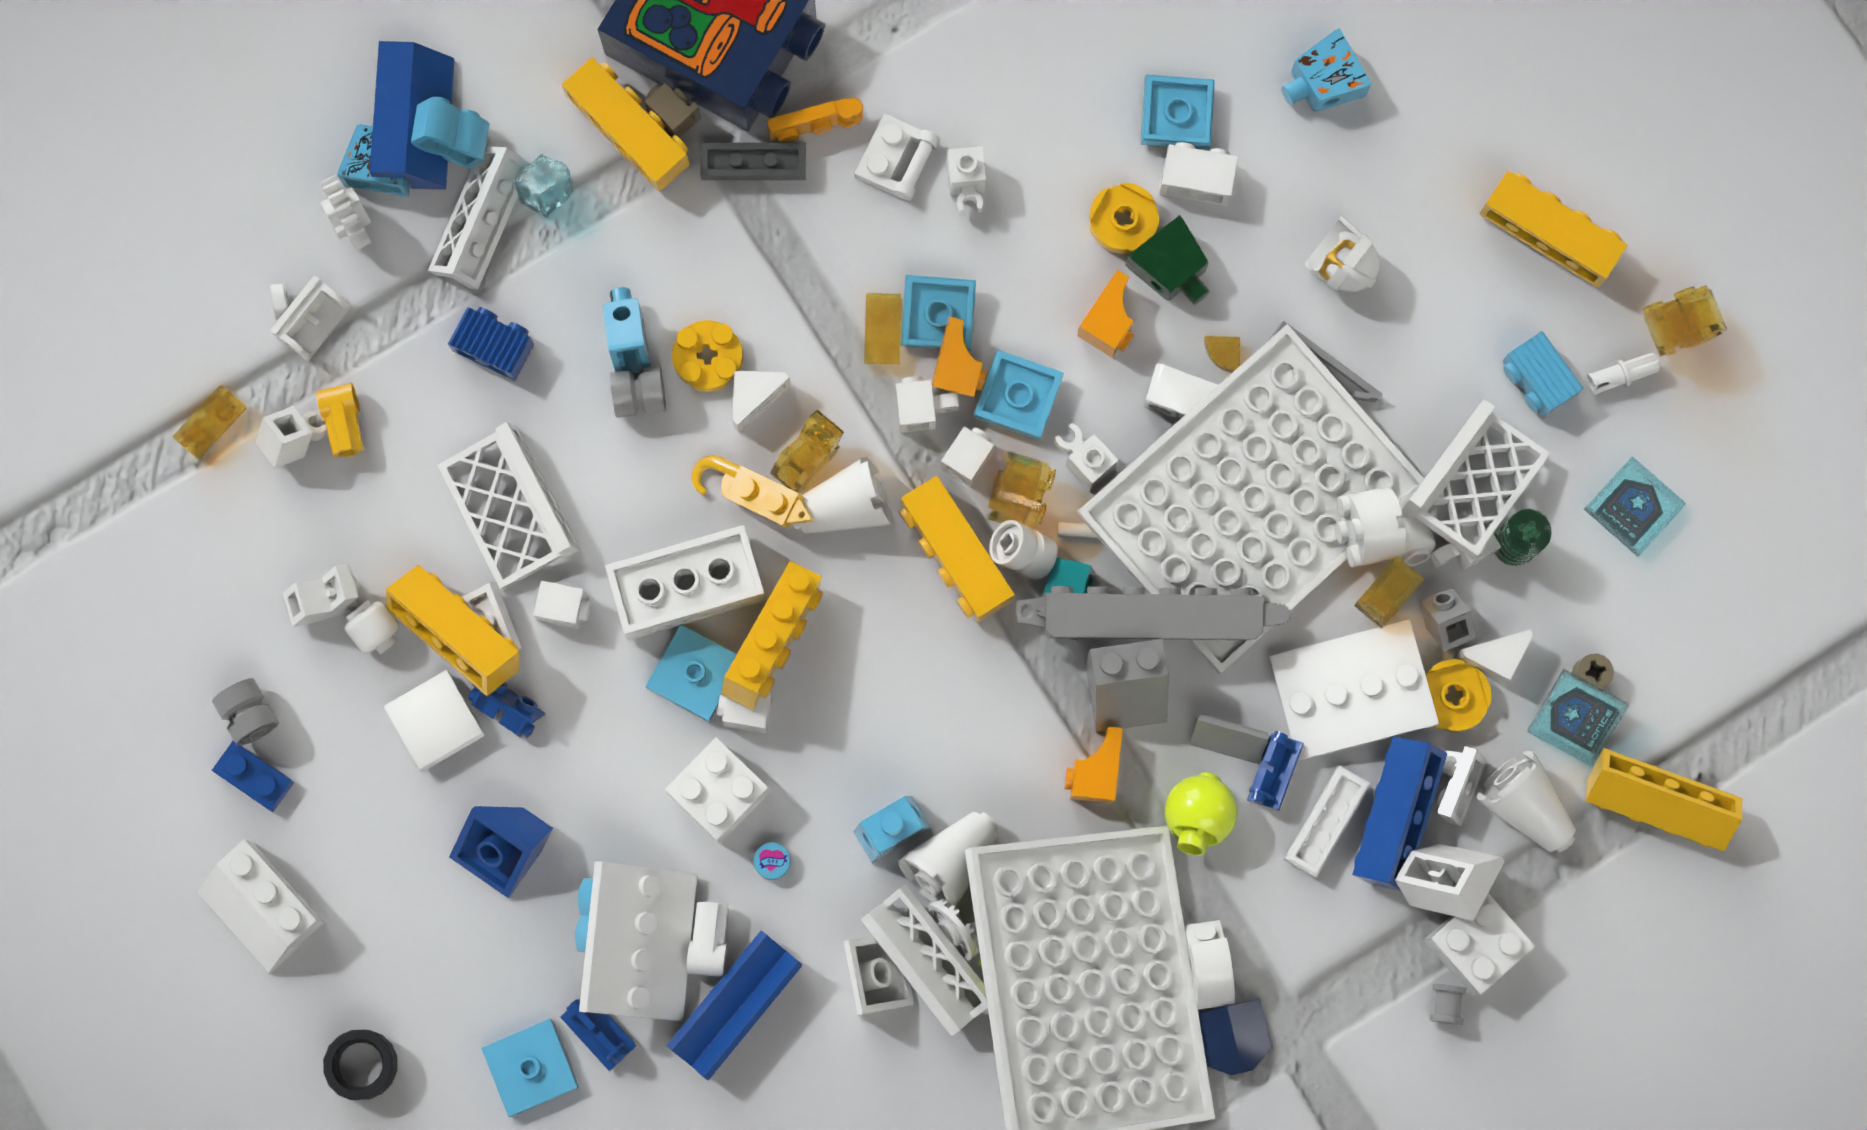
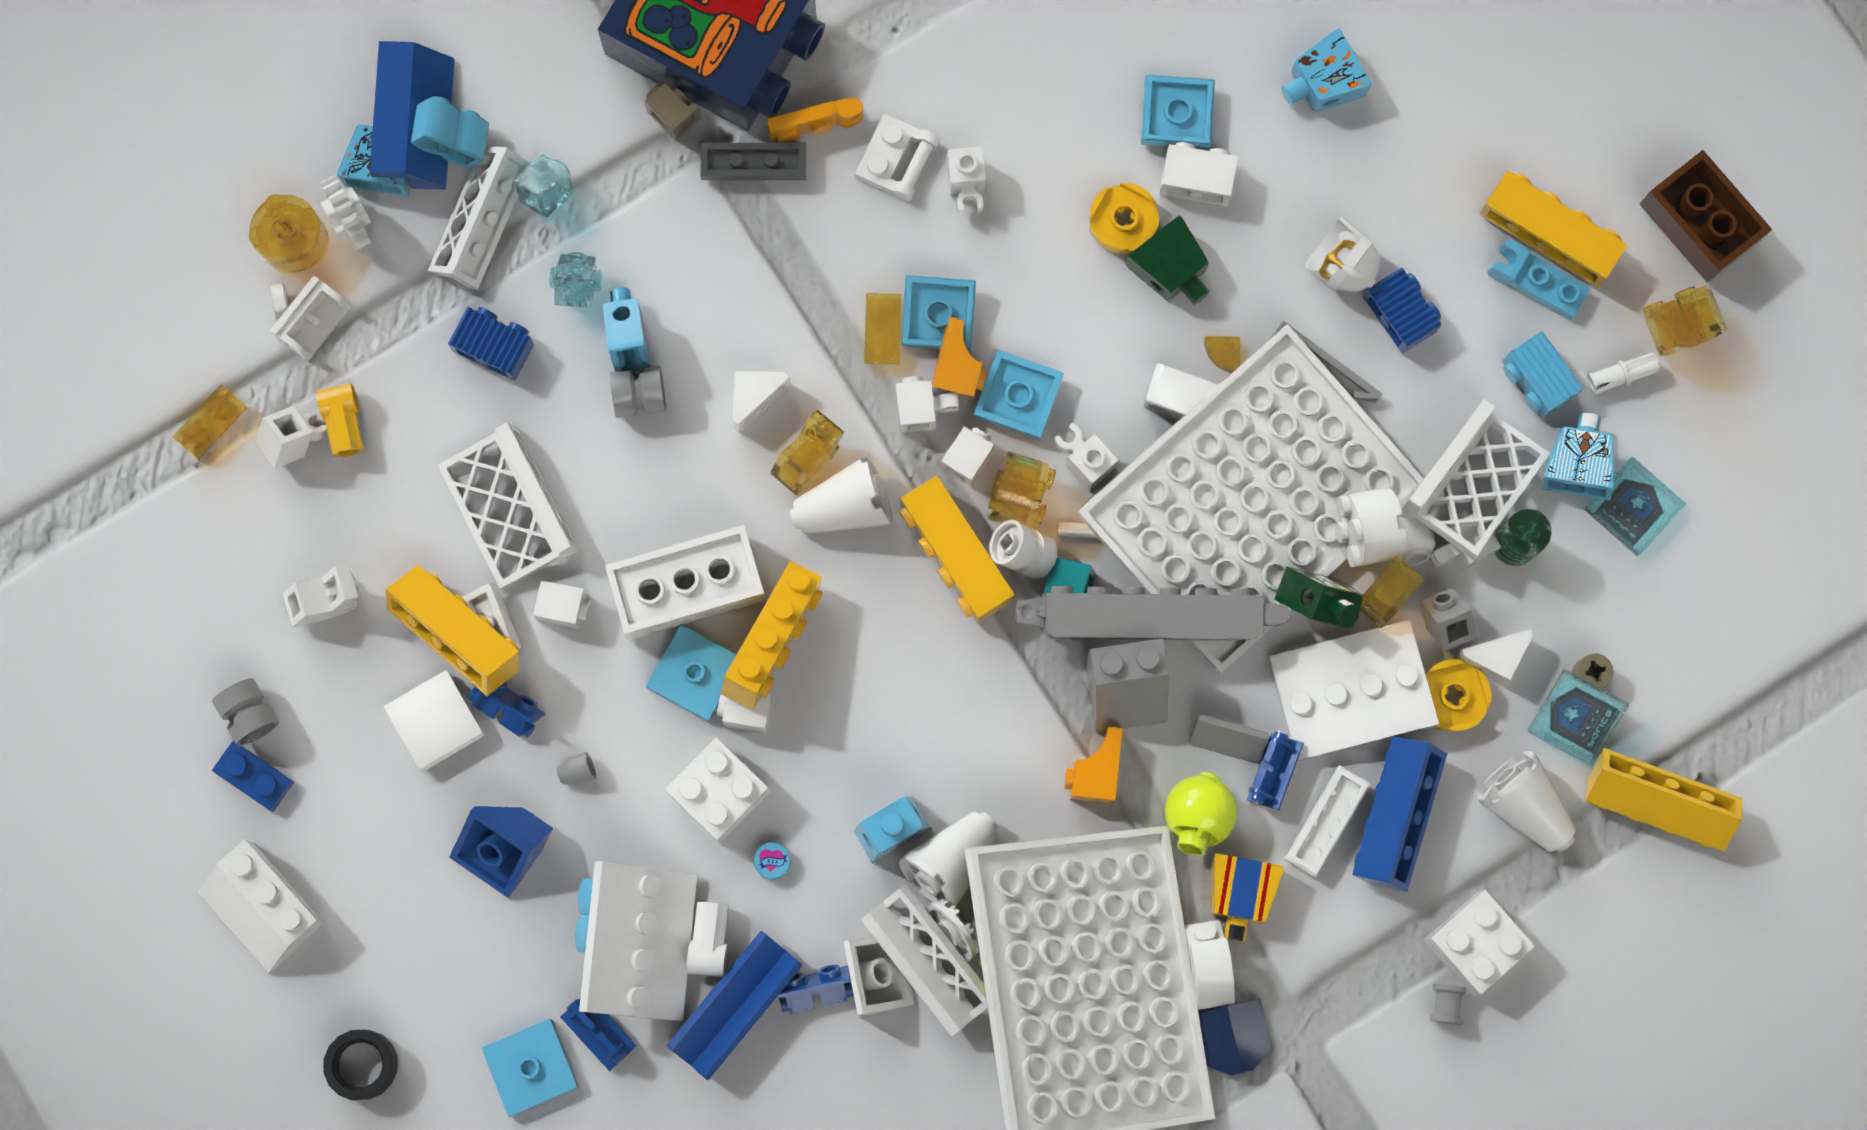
(282, 251): none -> clear yellow brick
(372, 627): white head -> none
(575, 280): none -> clear light blue brick
(577, 770): none -> light grey hose
(626, 123): yellow brick -> none
(694, 371): yellow plate -> none
(754, 492): yellow plate -> none
(830, 982): none -> blue hinge
(1107, 323): light orange arch -> none
(1242, 892): none -> torso
(1332, 601): none -> dark green torso
(1403, 309): none -> blue brick
(1448, 879): white slope -> none
(1465, 773): white hinge -> none
(1539, 280): none -> medium azure plate
(1582, 461): none -> medium azure torso
(1705, 216): none -> reddish brown brick

